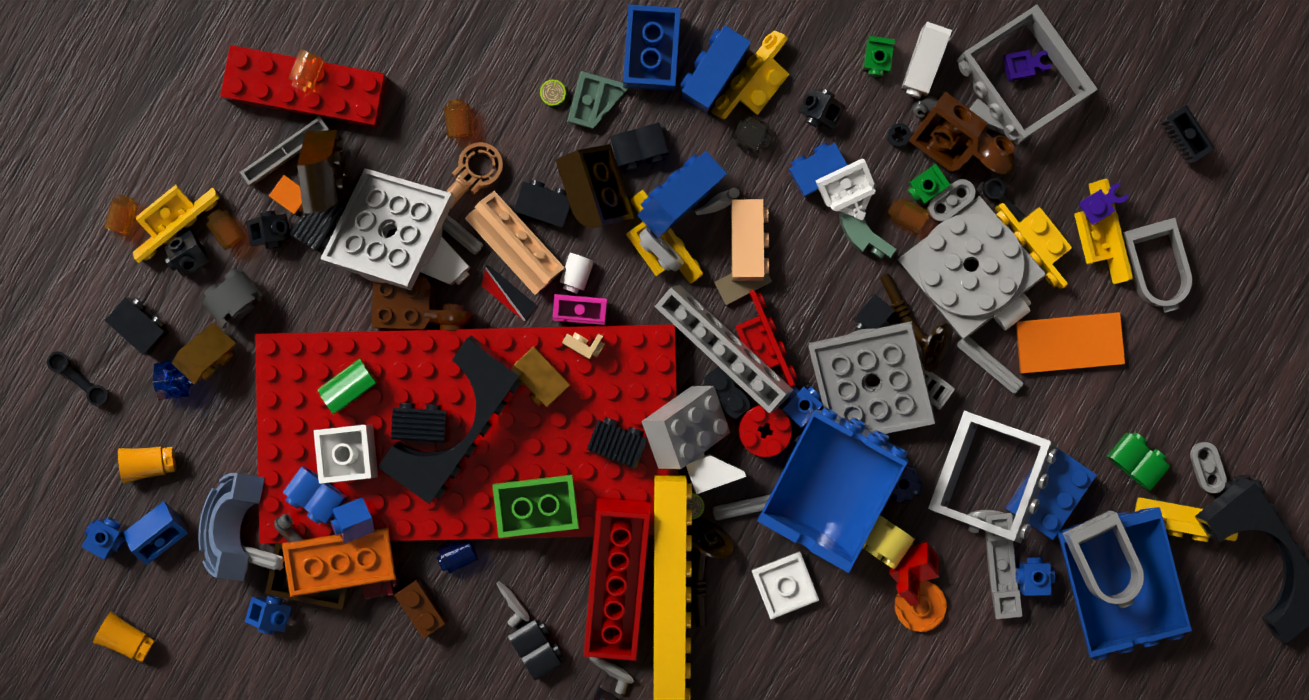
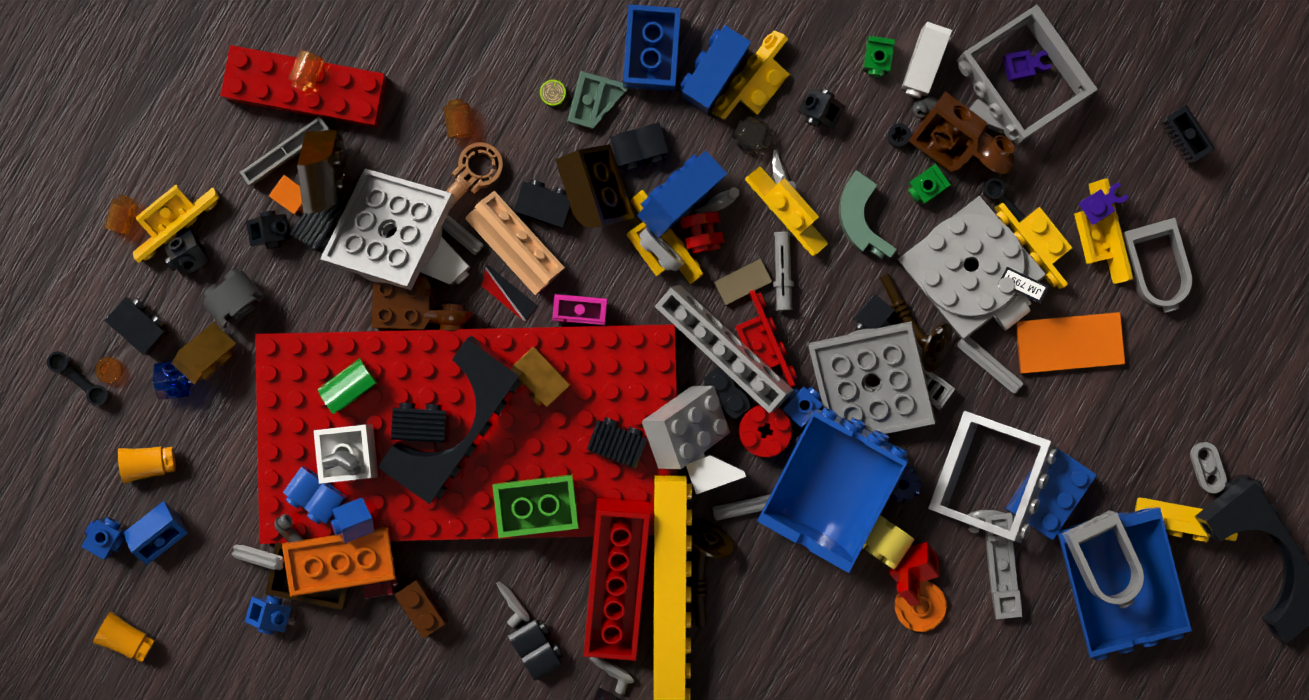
(109, 369): none -> clear orange tile
(222, 522): sand blue brick -> none
(225, 229): clear orange brick -> none
(343, 459): none -> dark grey arm
(457, 555): clear blue brick -> none
(576, 273): white brick -> none
(578, 344): tan bracket -> none
(695, 505): tile -> none
(703, 242): none -> red brick
(749, 240): light nougat brick -> none
(779, 170): none -> light grey bar
(784, 303): none -> light grey pin
(785, 585): white plate -> none
(789, 209): none -> yellow bracket
(823, 162): blue brick -> none
(848, 189): white slope -> none
(908, 214): clear orange brick -> none
(951, 201): light grey plate -> none
(1026, 285): none -> sticker
(1042, 583): blue brick -> none
(1138, 460): green brick -> none

